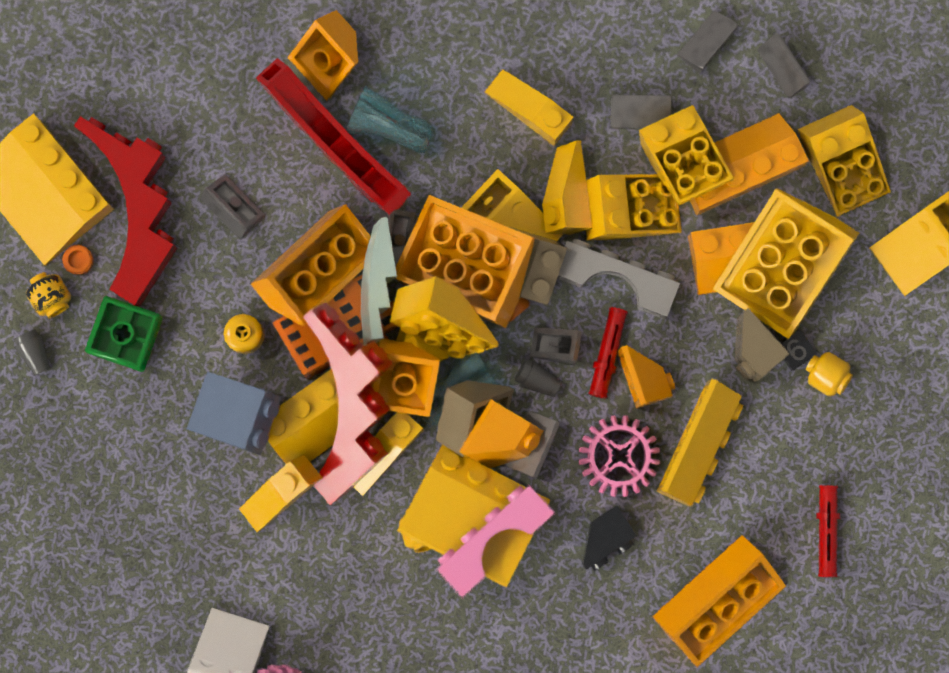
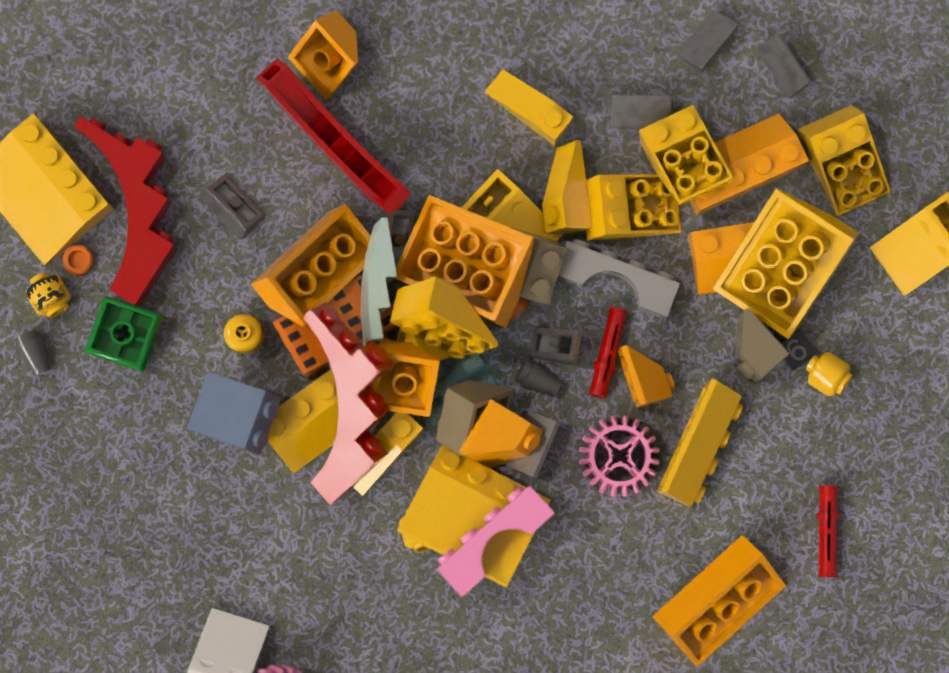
(280, 492): yellow slope -> none
(381, 118): clear light blue piece -> none
(605, 536): black slope -> none

